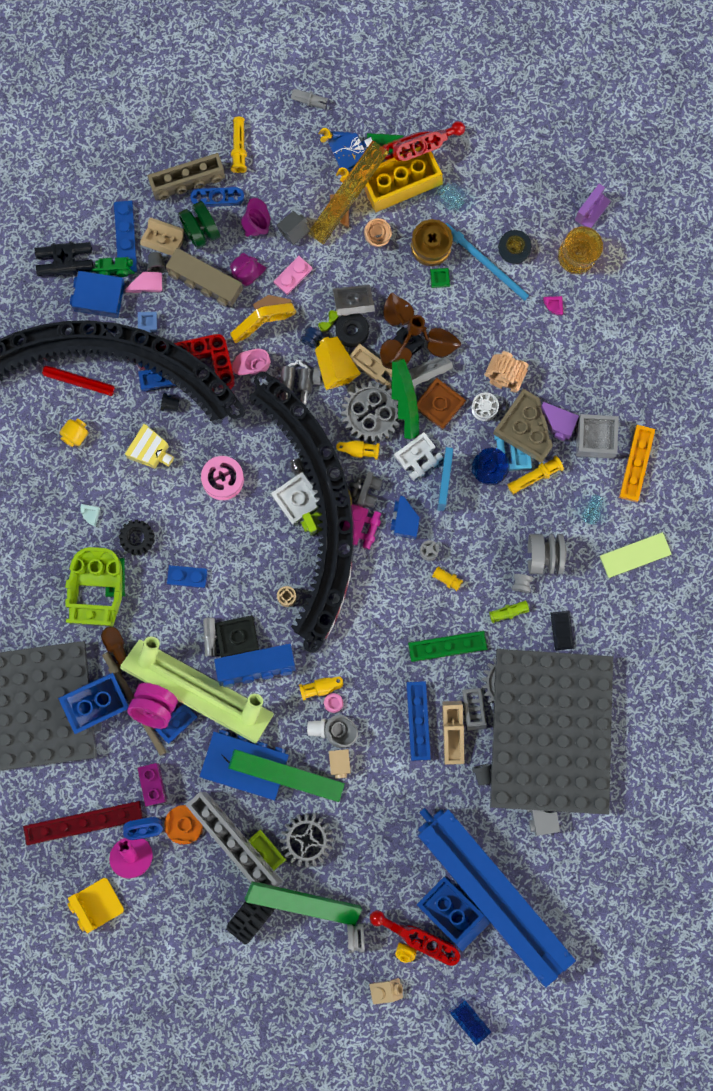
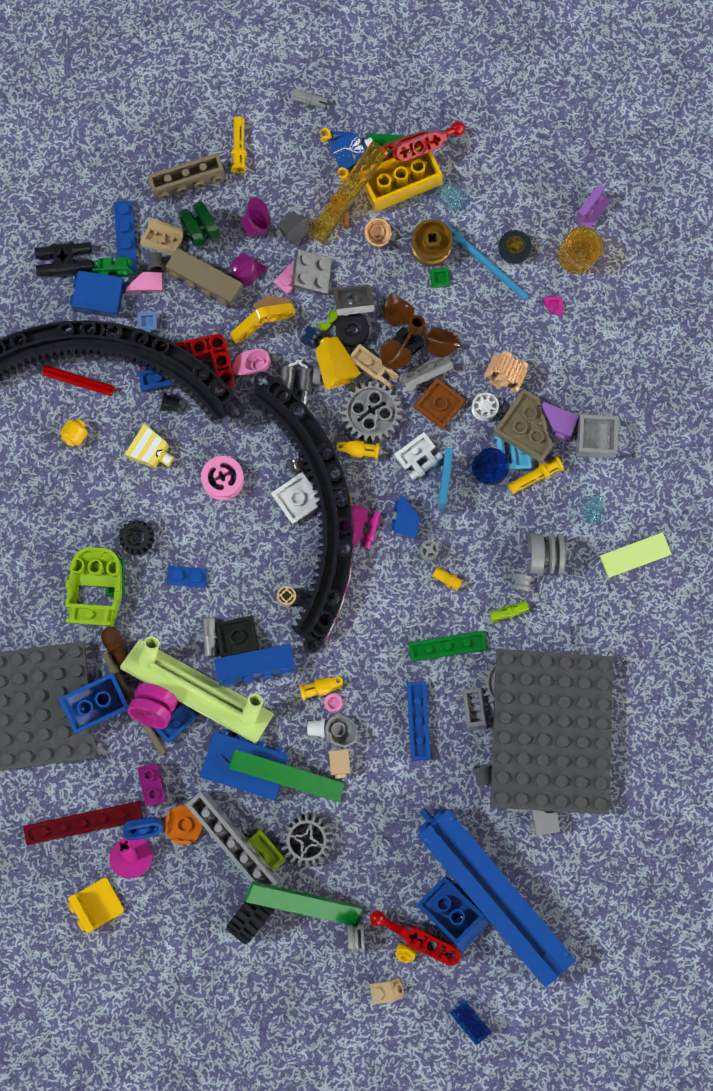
(90, 514): light aqua tile -> none
(230, 190): blue beam -> none
(310, 523): lime bracket -> none
(311, 272): none -> flat silver plate
(370, 482): flat silver hips -> none
(405, 394): green slope -> none
(453, 732): tan slope -> none
(562, 630): black tile -> none
(637, 463): light orange plate -> none

